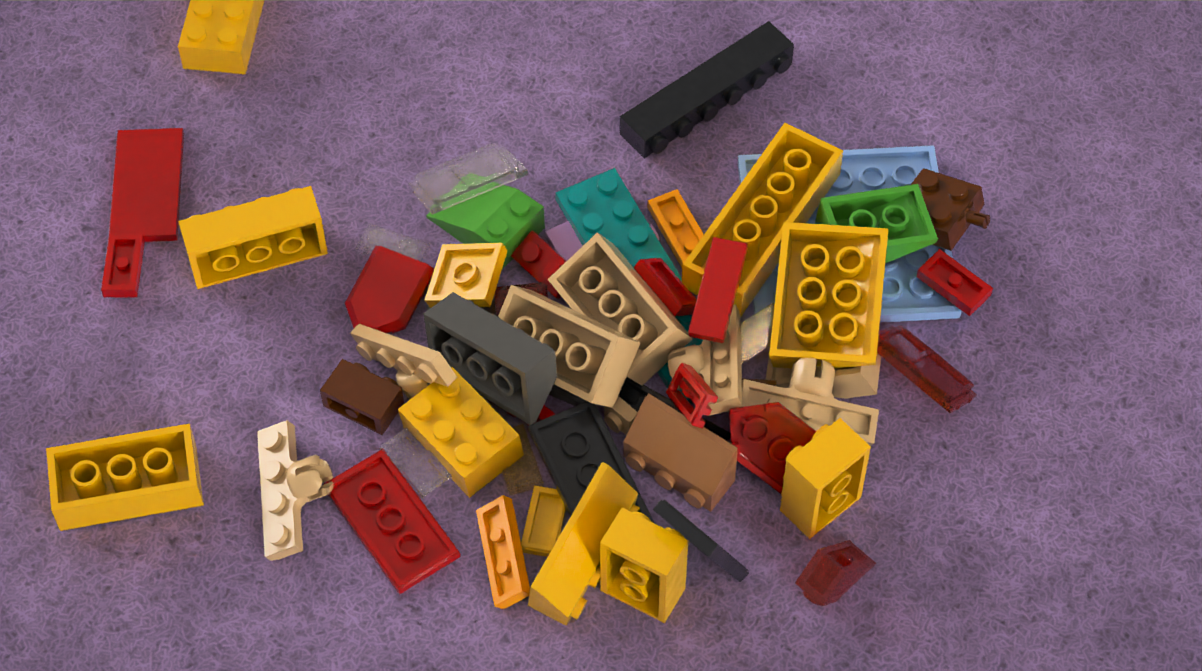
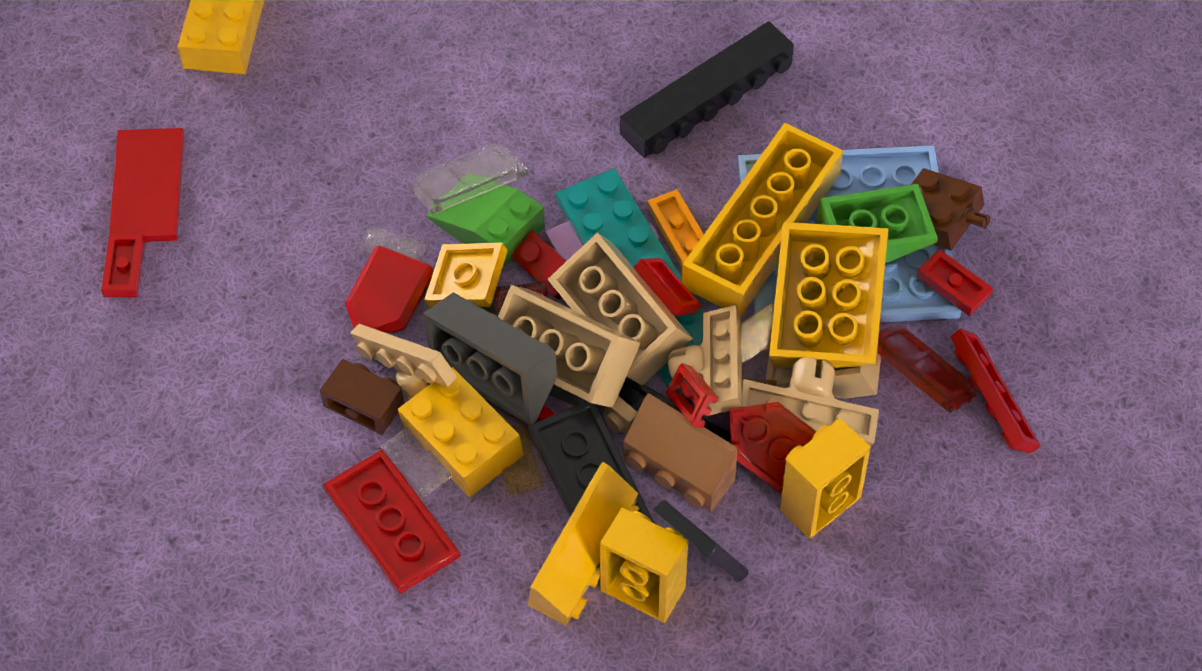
(124, 477): yellow brick -> none
(254, 237): yellow brick -> none
(287, 488): tan plate -> none
(503, 552): light orange plate -> none
(543, 521): yellow tile -> none
(718, 290): red tile -> none
(833, 572): clear red slope -> none
(999, 400): none -> red plate

